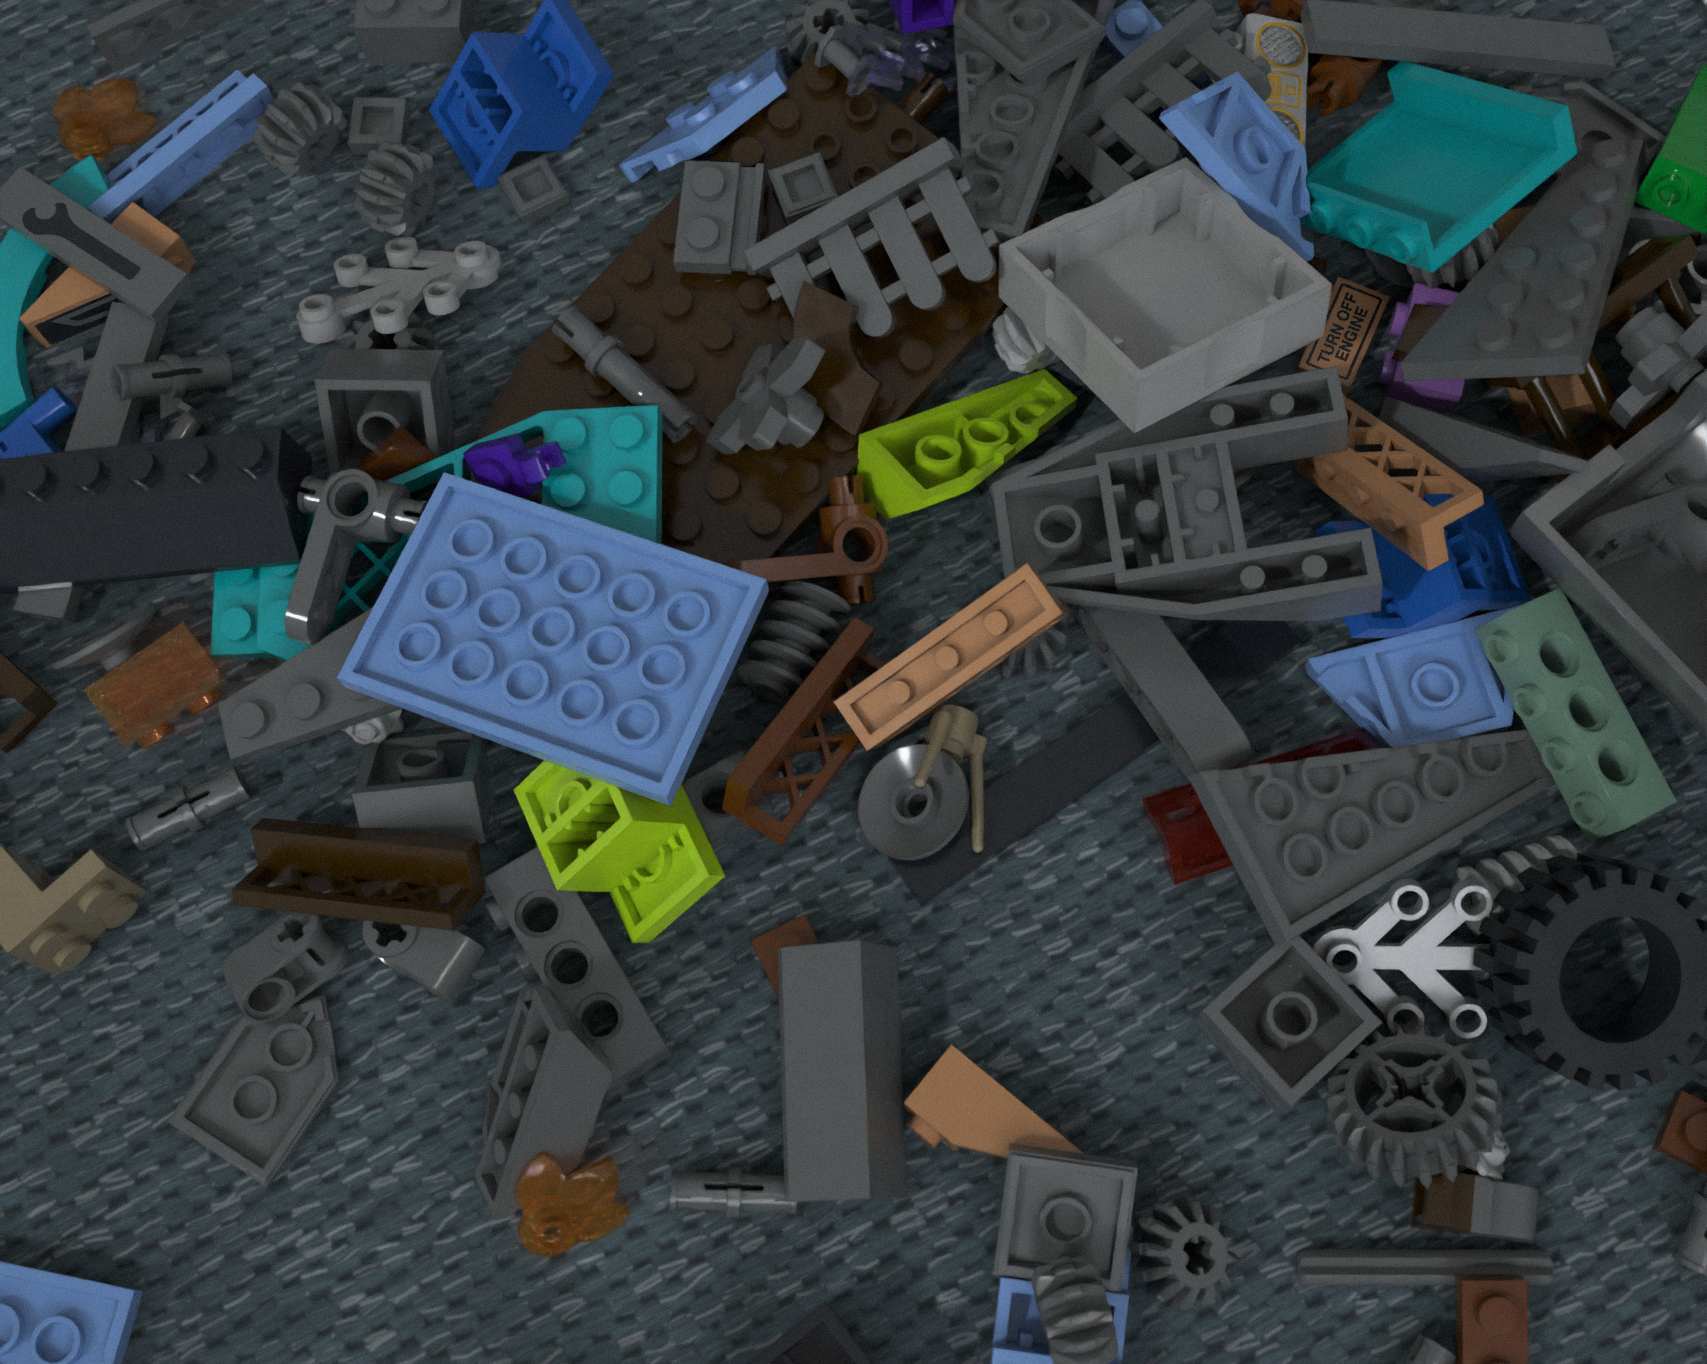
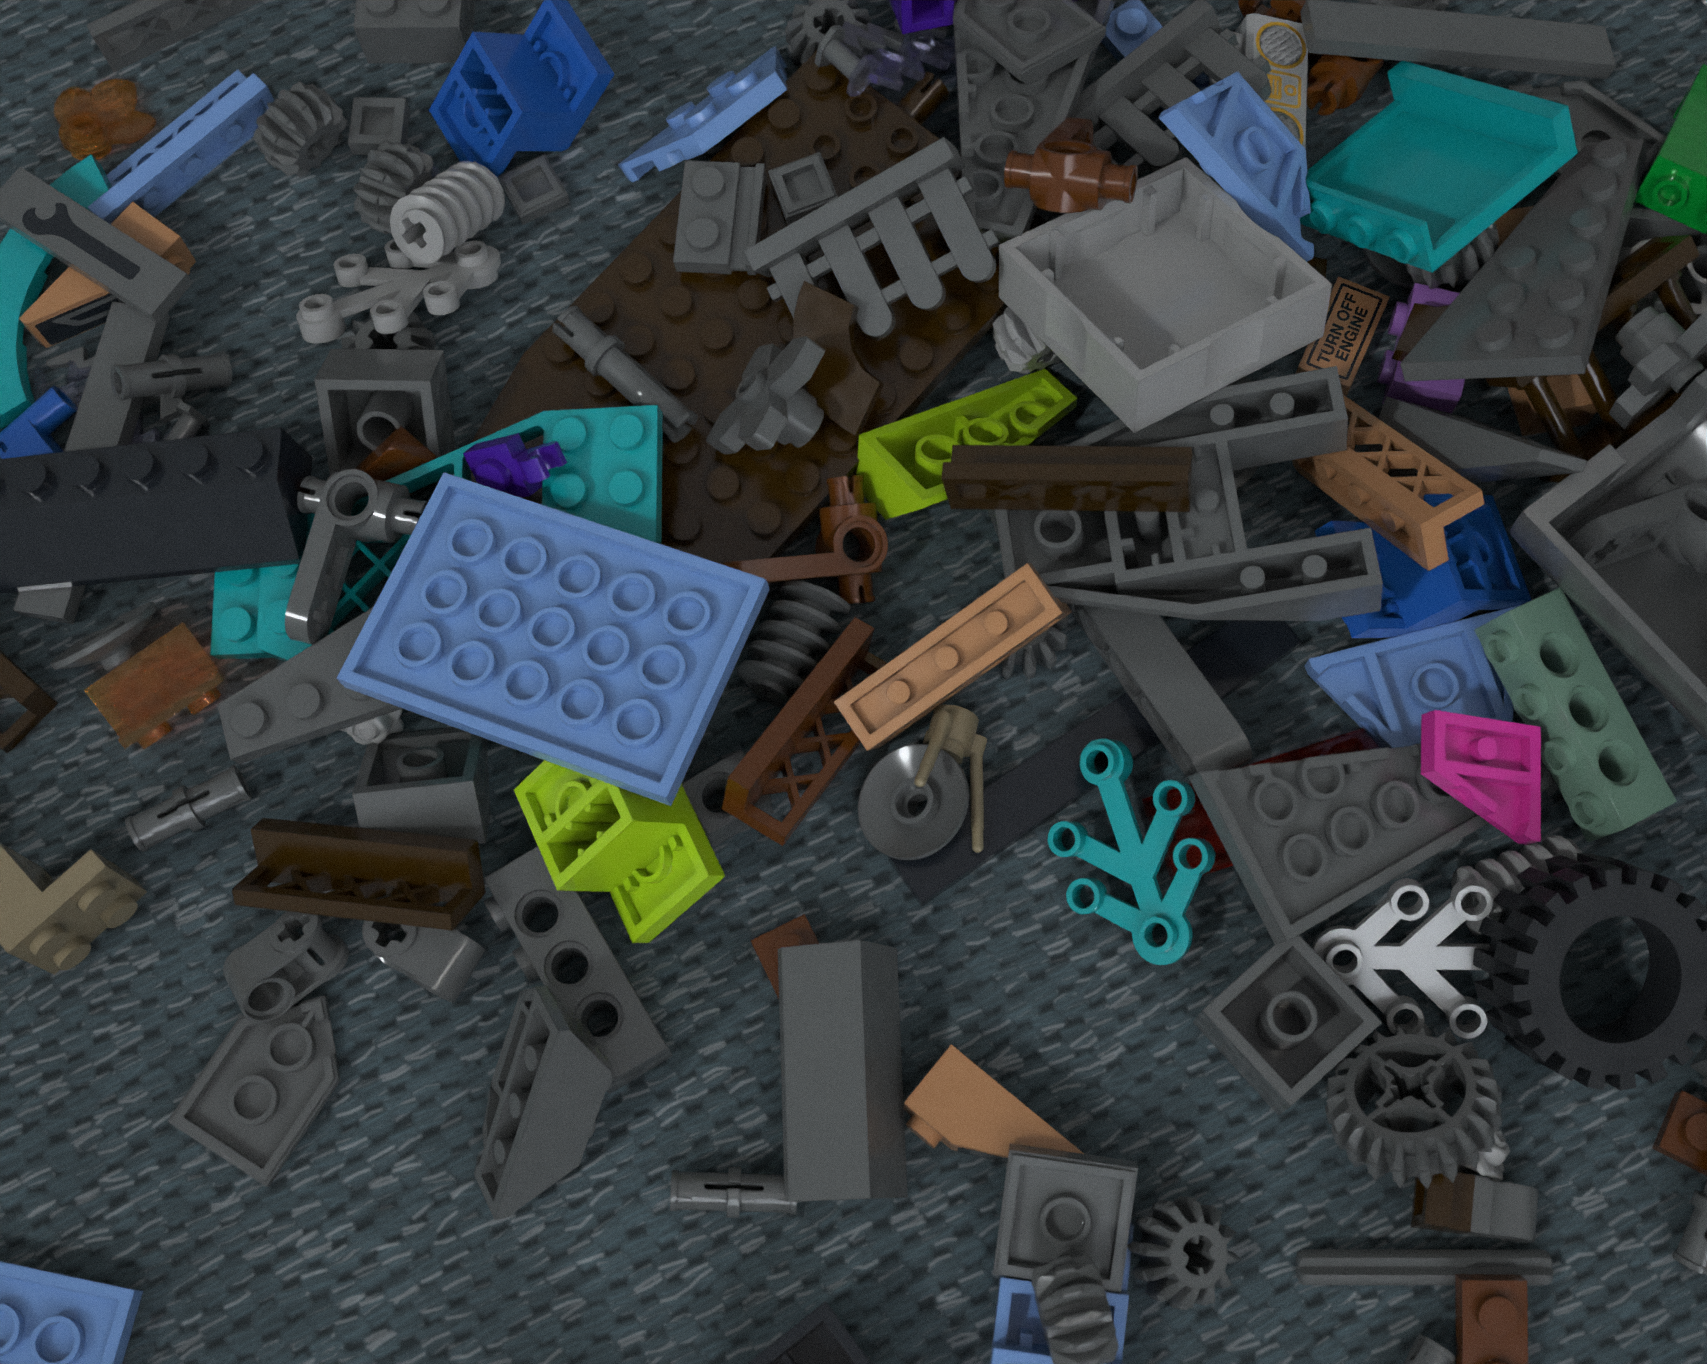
(446, 211): none -> light grey piece
(575, 1204): clear orange plate -> none
(1069, 478): none -> dark brown fence
(1070, 172): none -> reddish brown piece
(1136, 859): none -> teal plant
(1487, 768): none -> dark pink wing

